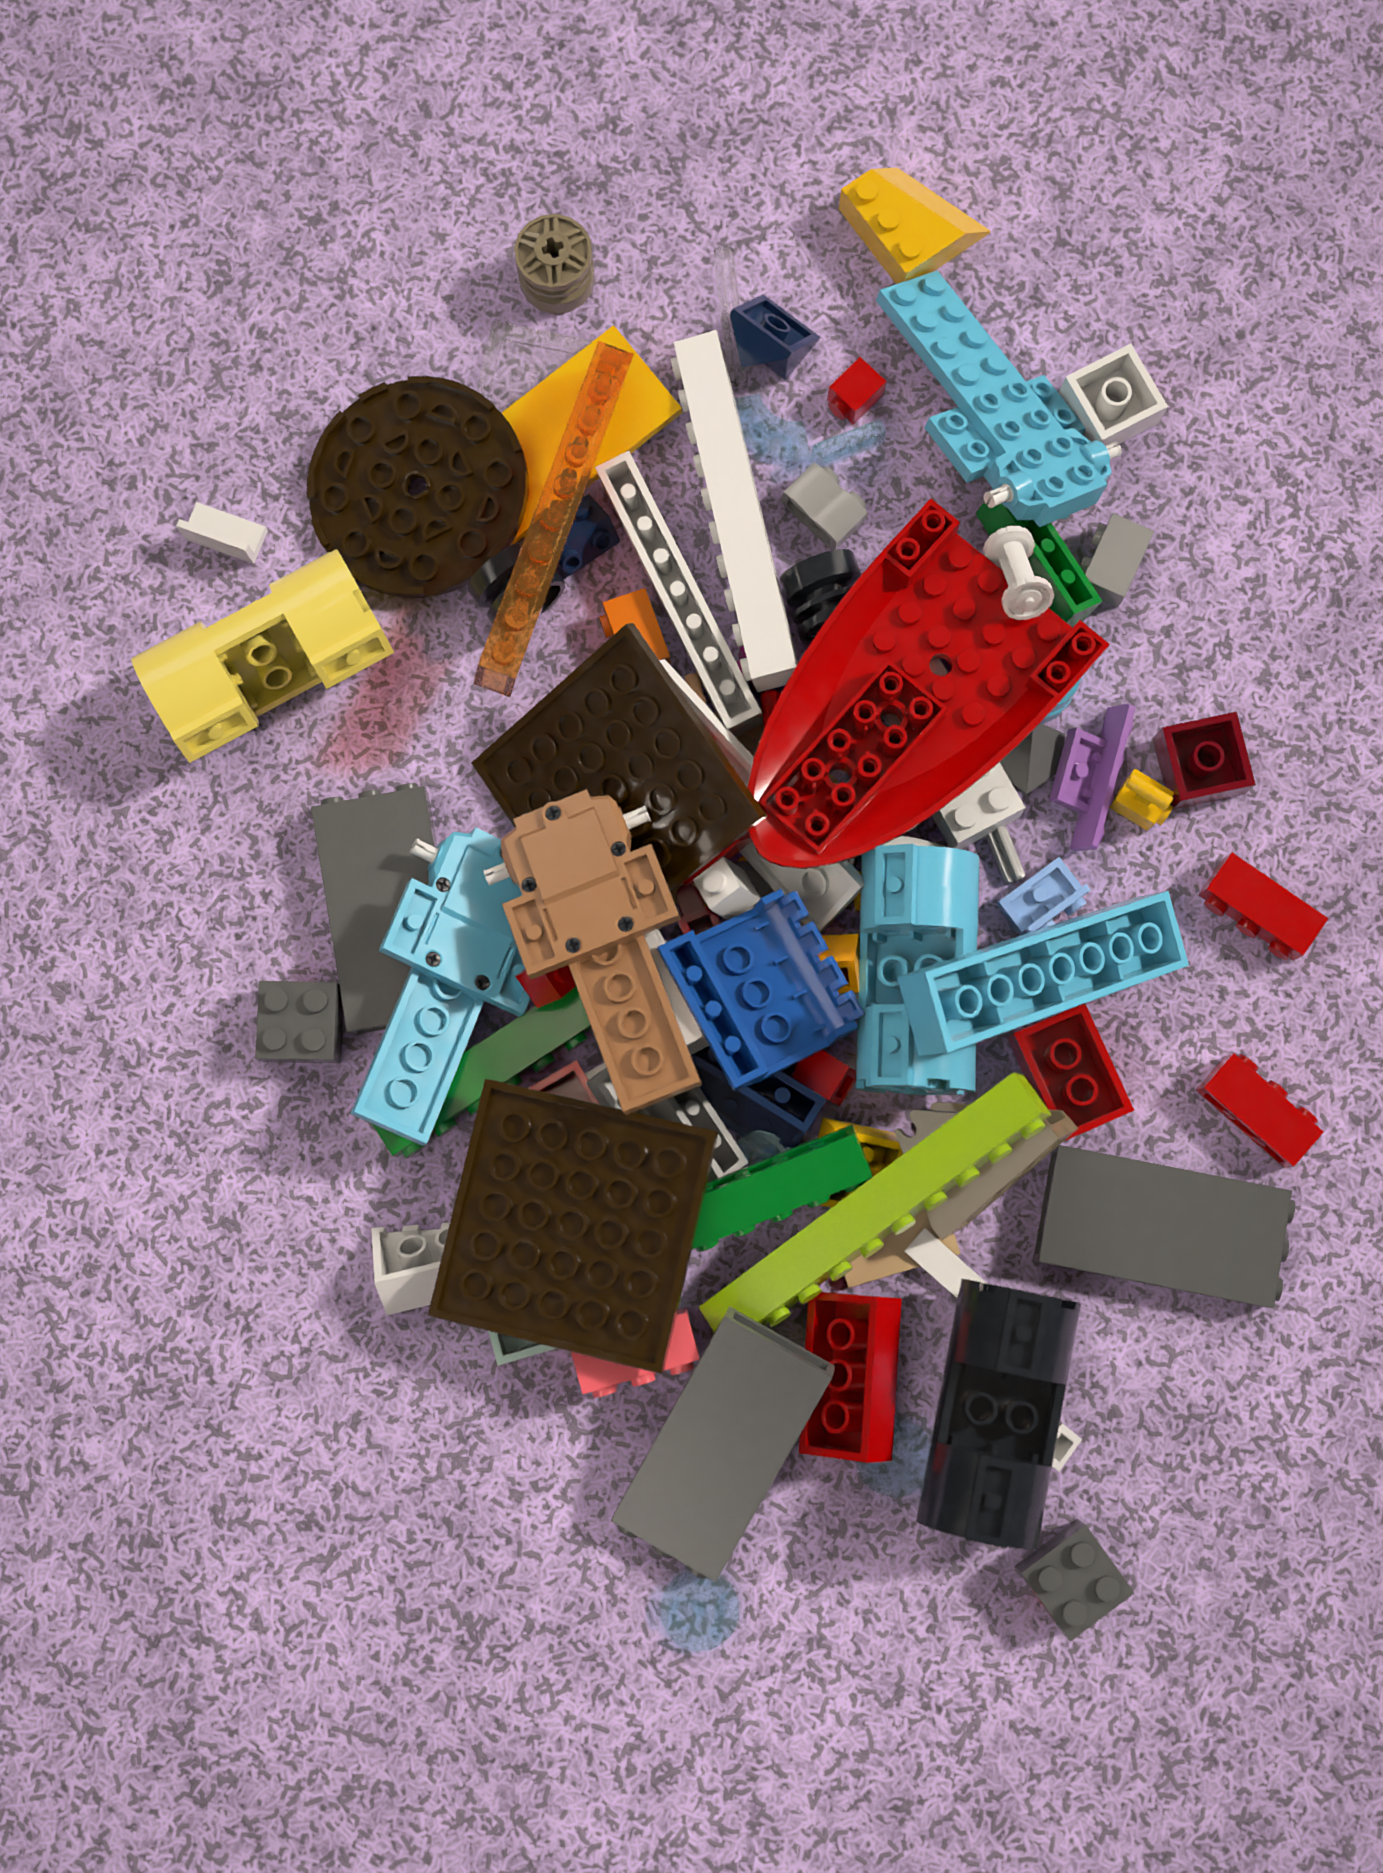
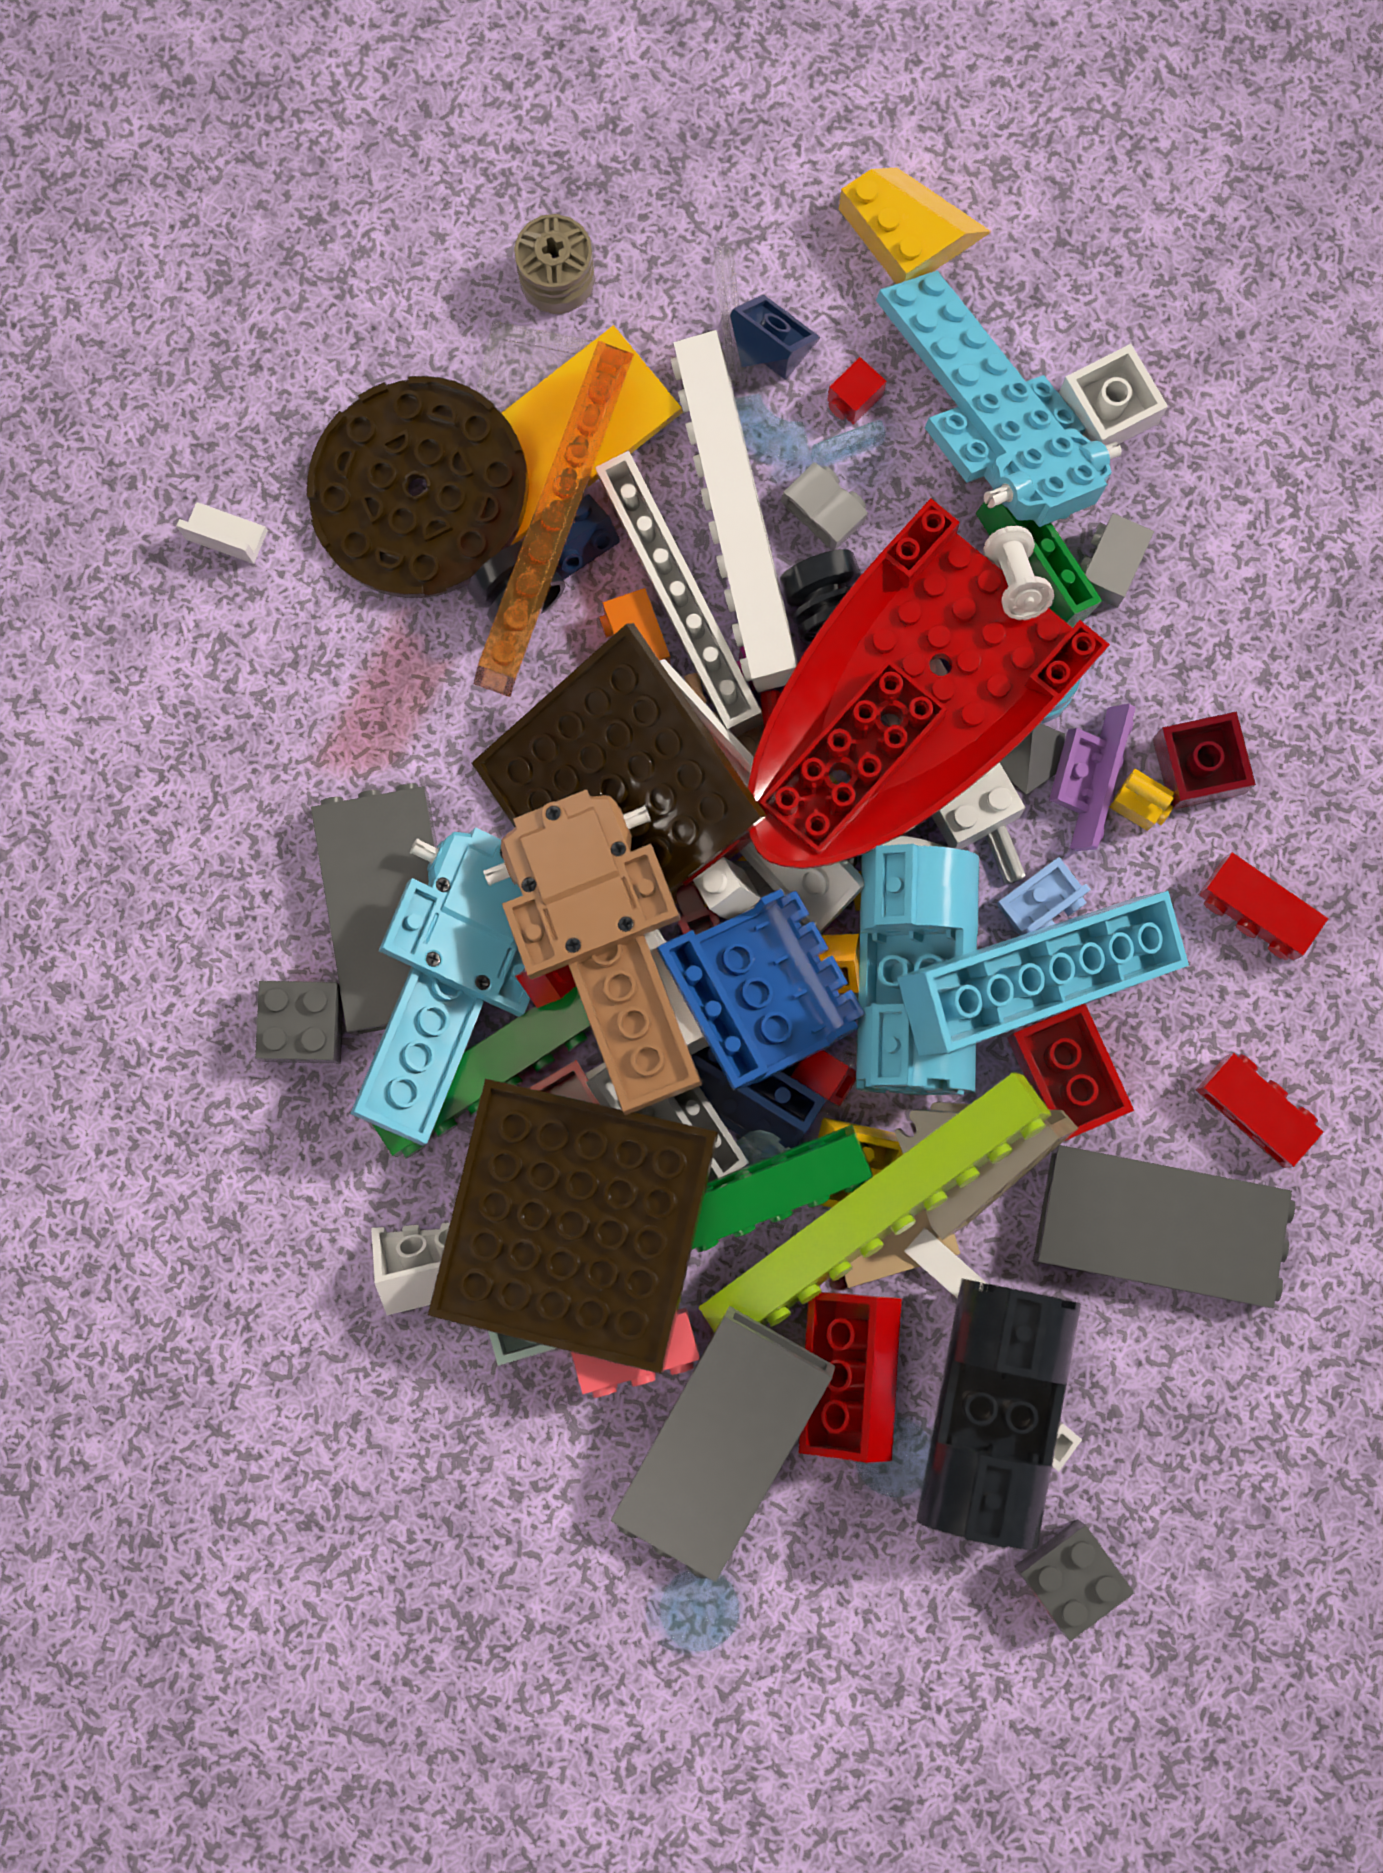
(226, 675): light yellow cylinder -> none

